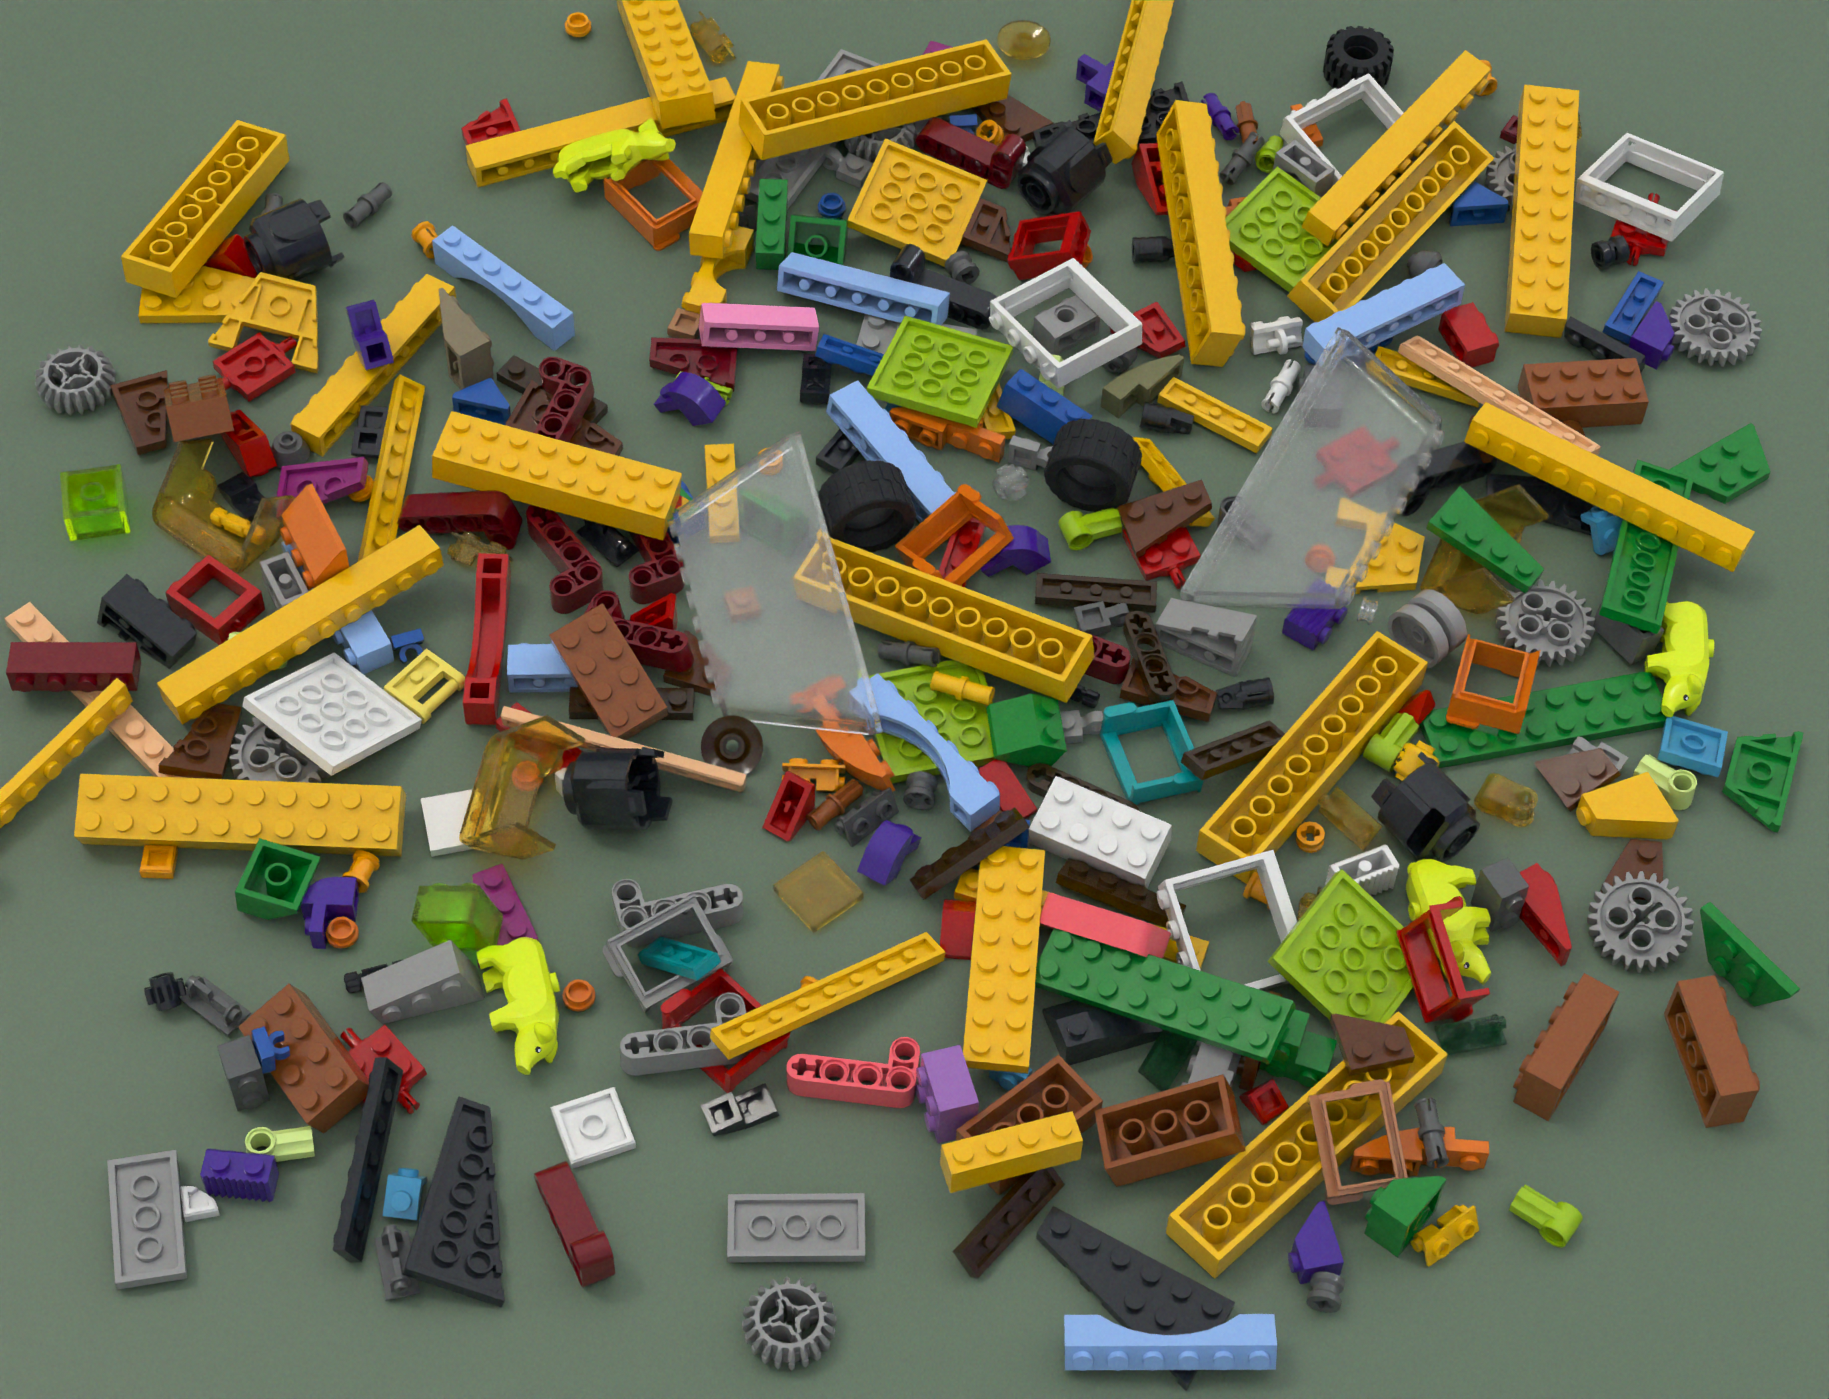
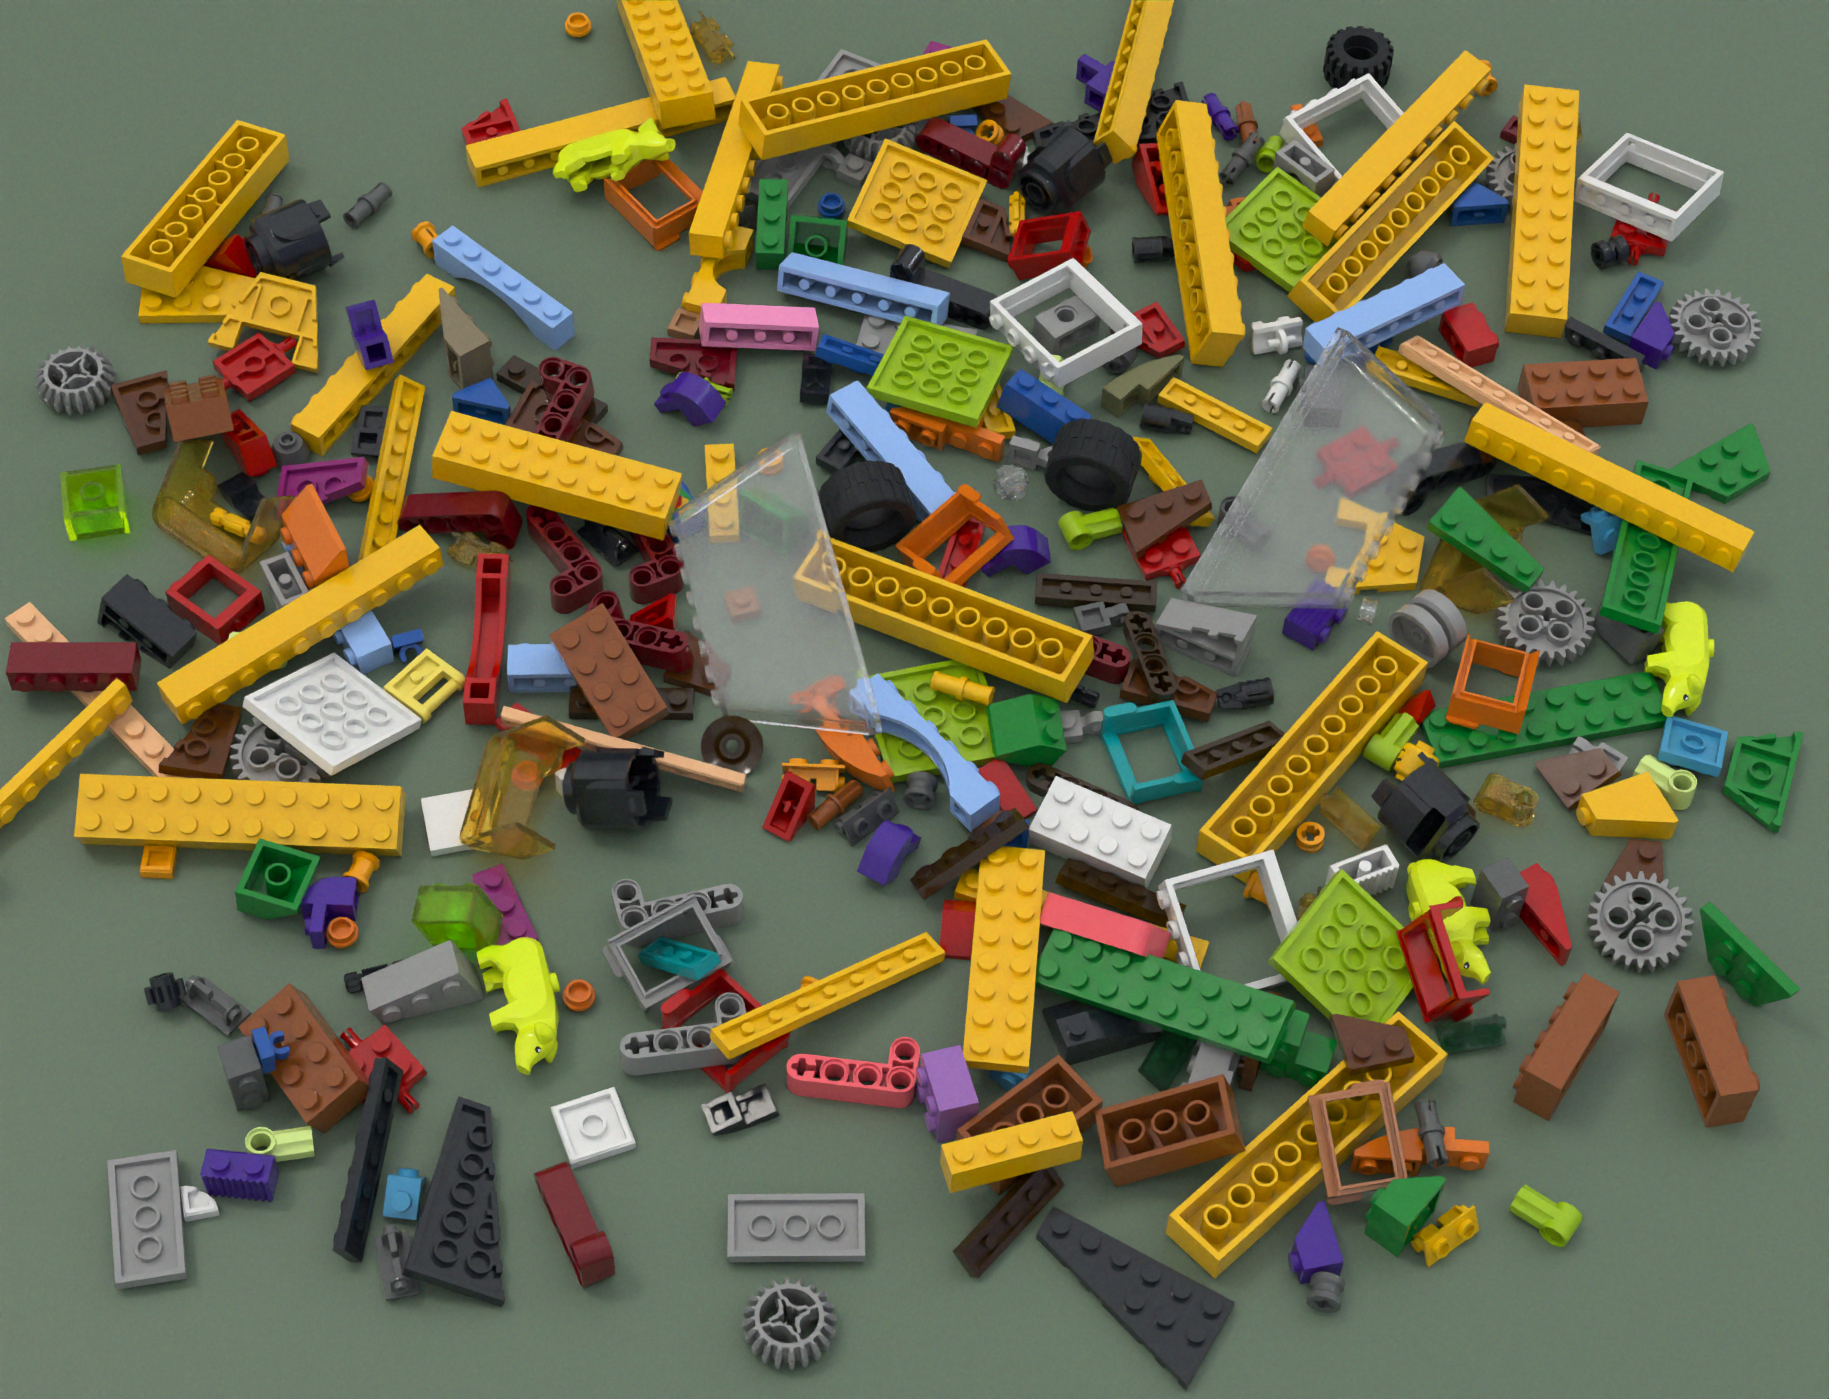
(818, 891): clear yellow tile -> none
(909, 653): dark grey pin -> none
(962, 268): dark grey wheel -> none
(1016, 211): none -> yellow axle
(1023, 40): clear yellow dish -> none
(1238, 1344): light blue arch -> none
(1264, 1101): red slope -> none

